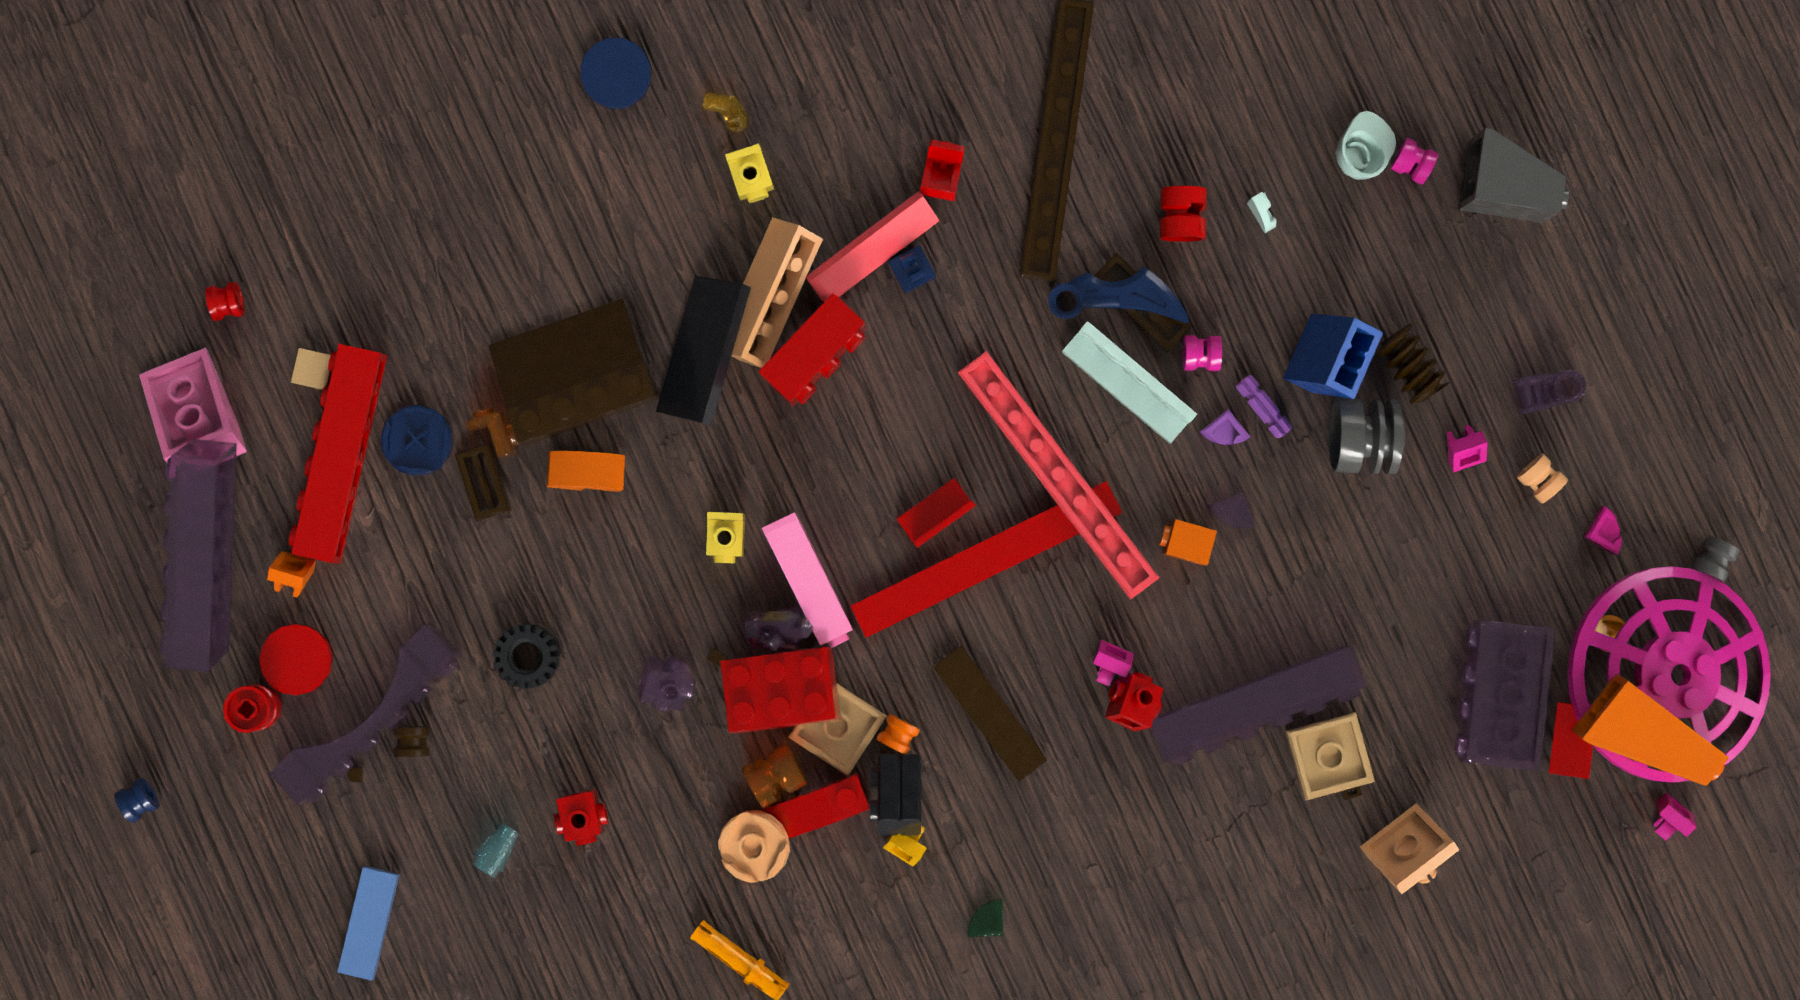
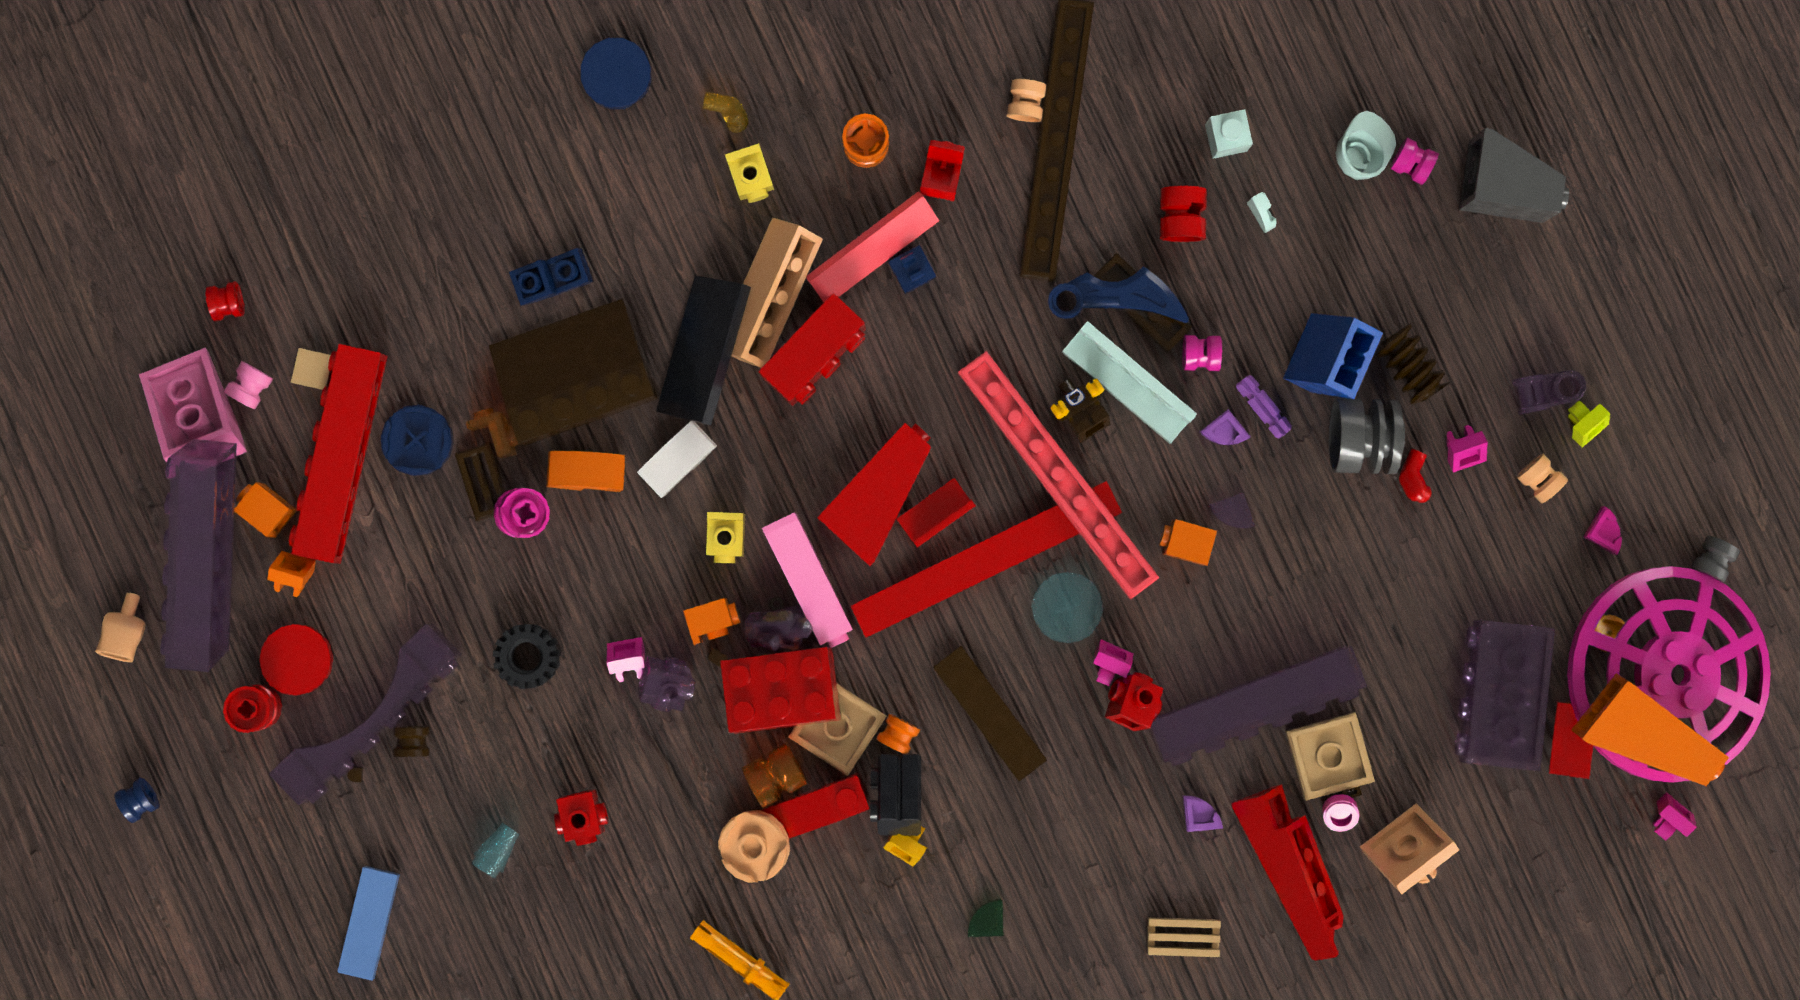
(121, 631): none -> light nougat piece
(248, 385): none -> bright pink wheel
(264, 509): none -> orange brick
(521, 513): none -> dark pink wheel
(551, 277): none -> dark blue slope
(626, 656): none -> dark pink tile
(677, 459): none -> white slope
(711, 619): none -> orange brick
(865, 140): none -> orange wheel
(874, 497): none -> red slope
(1026, 100): none -> light nougat wheel
(1067, 607): none -> clear light blue tile
(1082, 409): none -> dark brown piece
(1200, 815): none -> medium lavender tile
(1213, 938): none -> tan tile
(1228, 134): none -> light aqua brick
(1293, 867): none -> red wedge
(1340, 812): none -> tile
(1411, 478): none -> red arm
(1587, 423): none -> neon yellow tile

